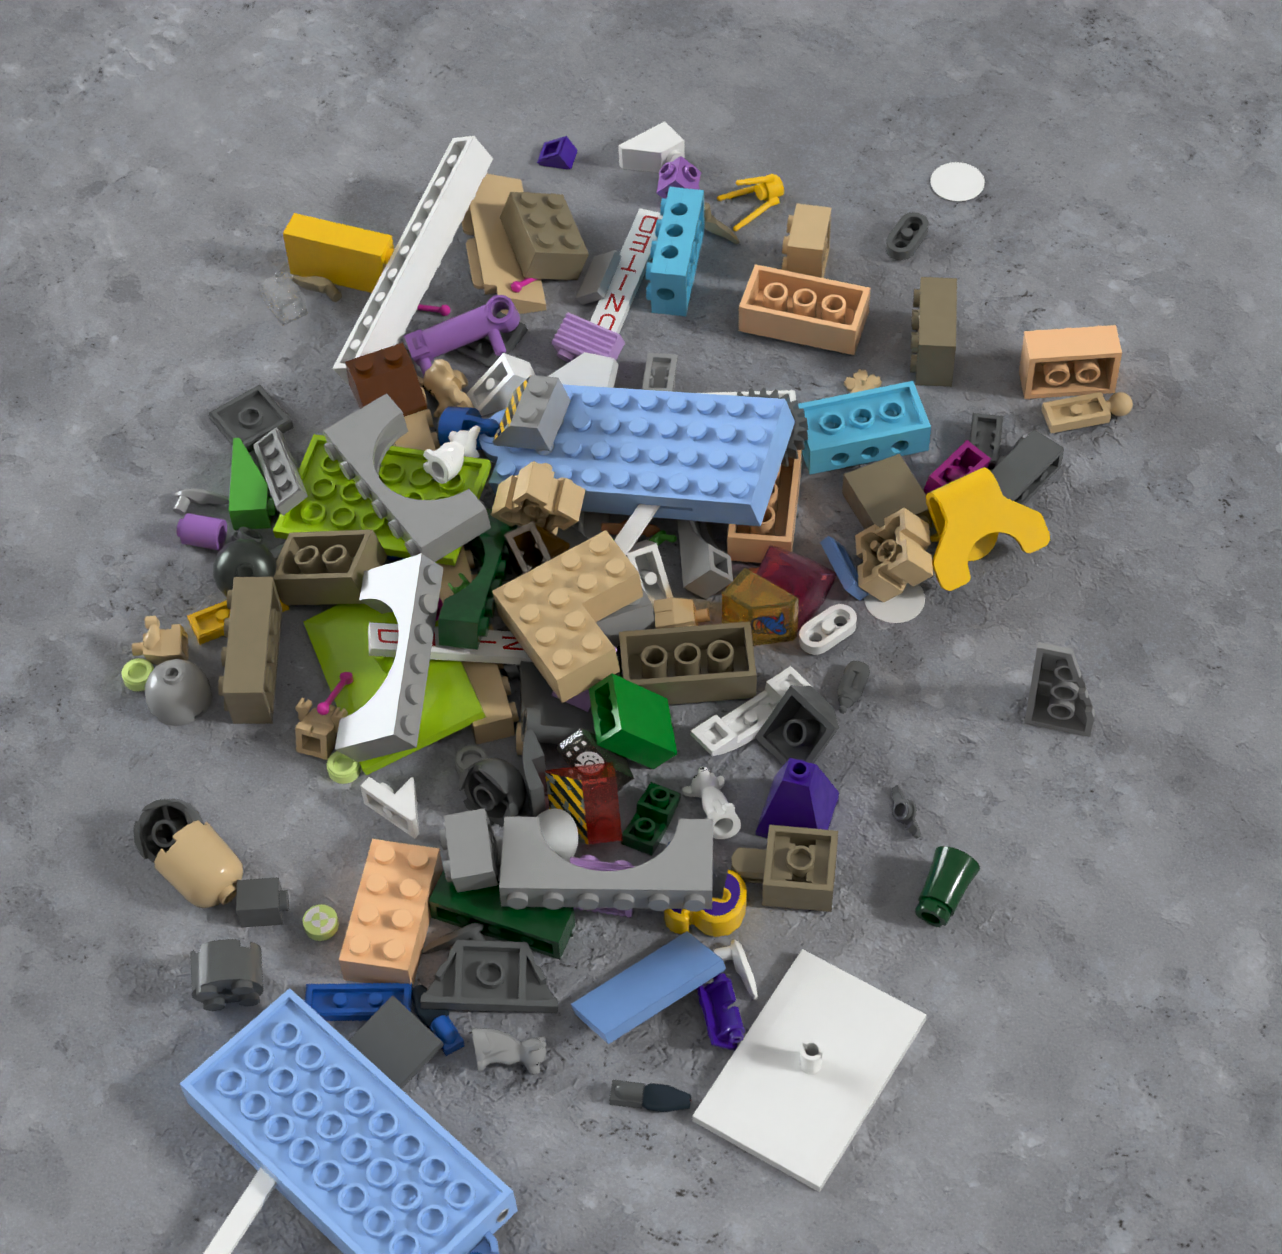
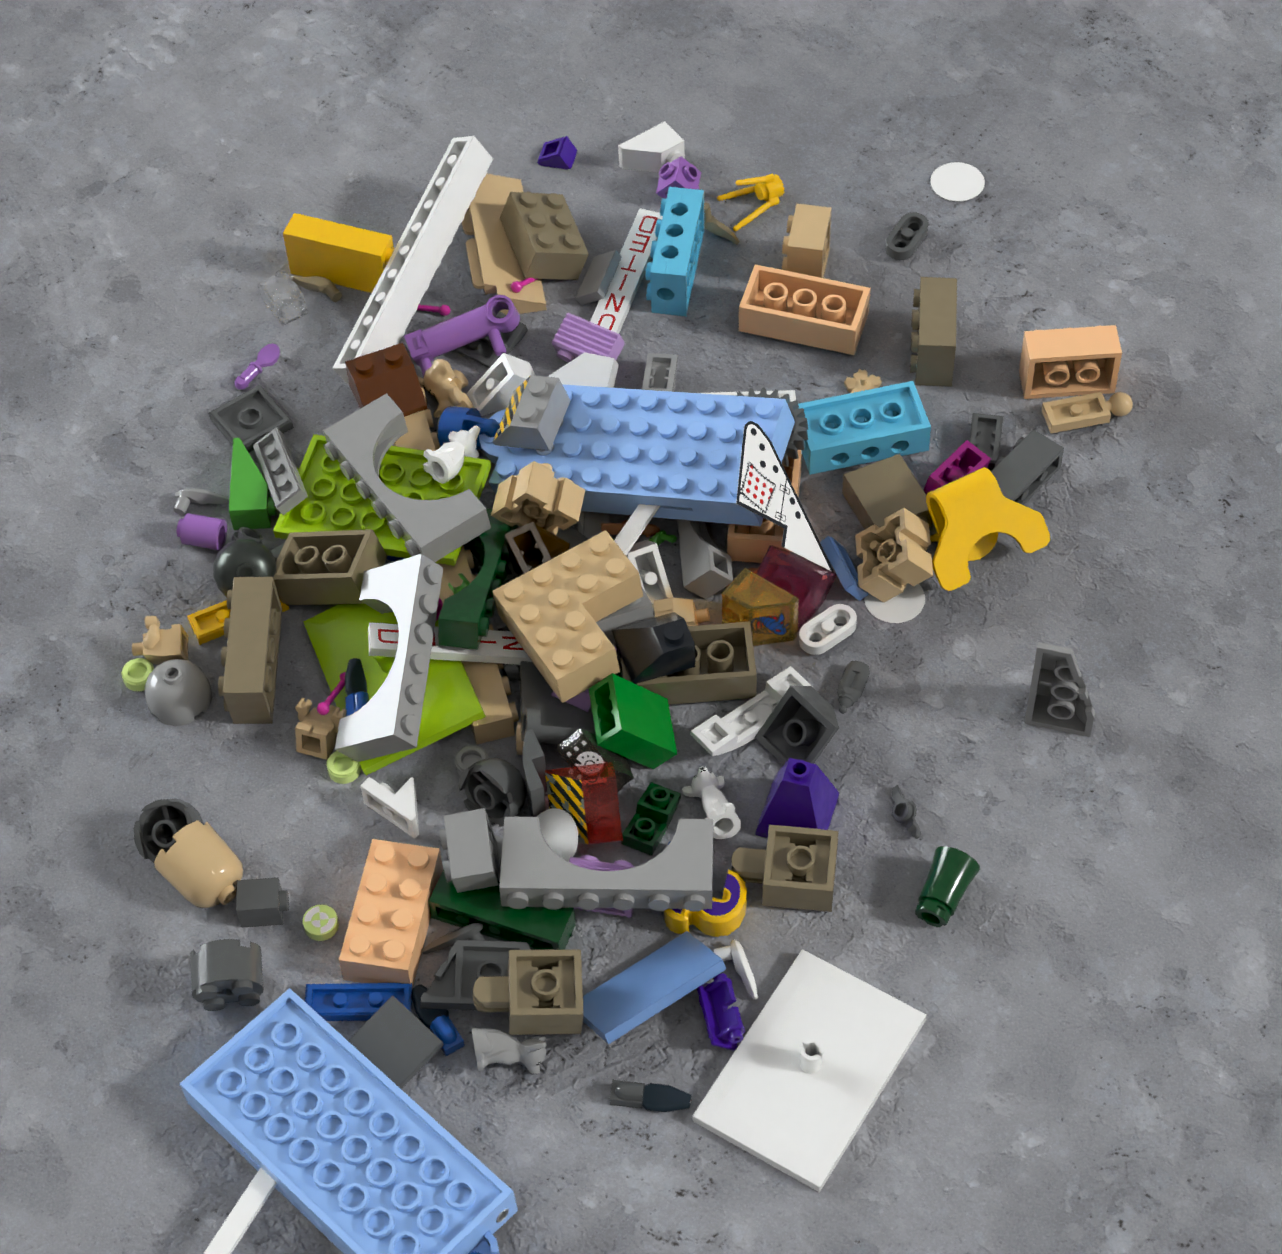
(266, 357): none -> medium lavender piece
(355, 686): none -> black piece
(539, 992): none -> dark tan brick
(655, 647): none -> black slope
(769, 493): none -> white sticker

